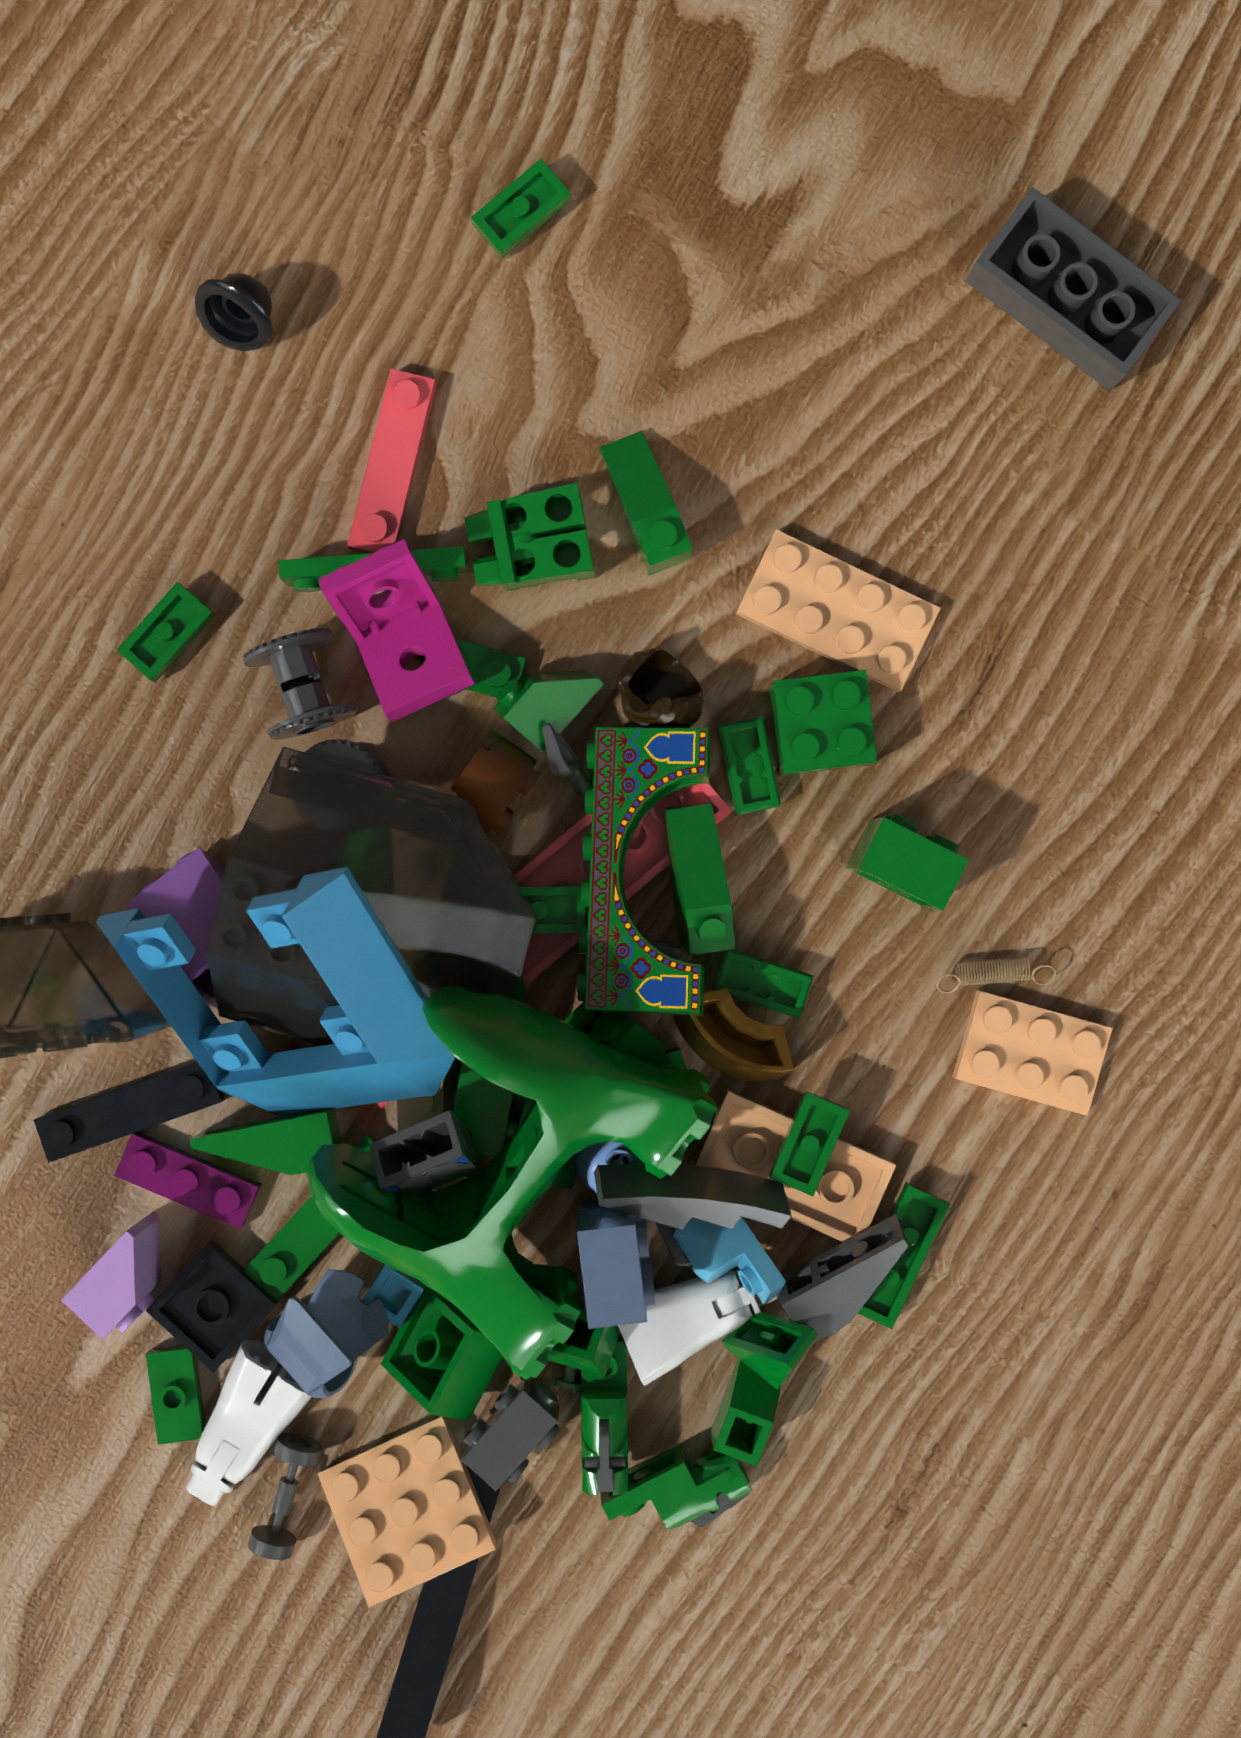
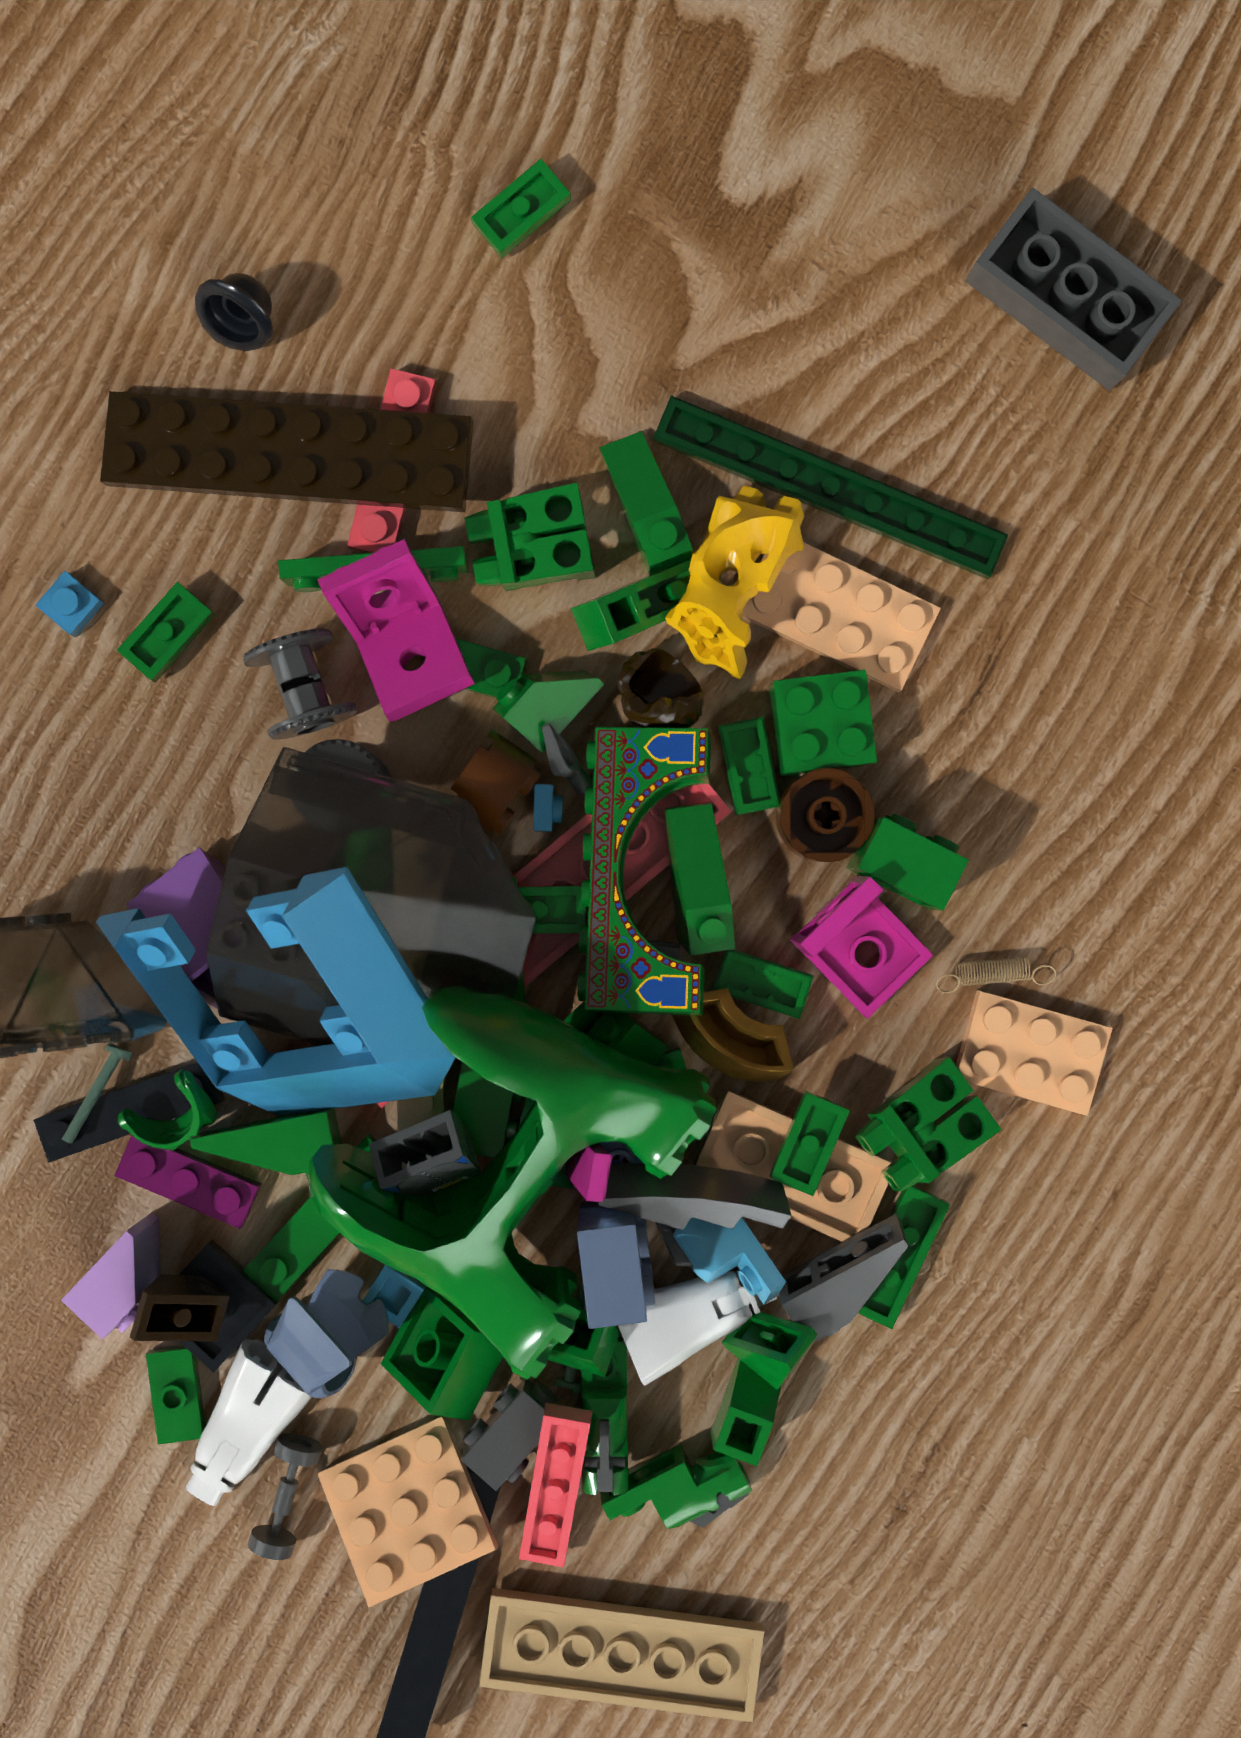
(70, 604): none -> dark azure plate
(96, 1090): none -> sand green piece
(174, 1132): none -> green helmet
(180, 1310): none -> dark brown slope
(287, 451): none -> dark brown plate
(547, 808): none -> dark azure plate
(555, 1484): none -> coral plate
(590, 1171): none -> dark pink tile
(622, 1655): none -> tan plate
(631, 607): none -> green slope
(734, 540): none -> yellow hips
(830, 487): none -> dark green tile
(844, 797): none -> reddish brown brick
(845, 923): none -> dark pink bracket
(918, 1139): none -> green hips

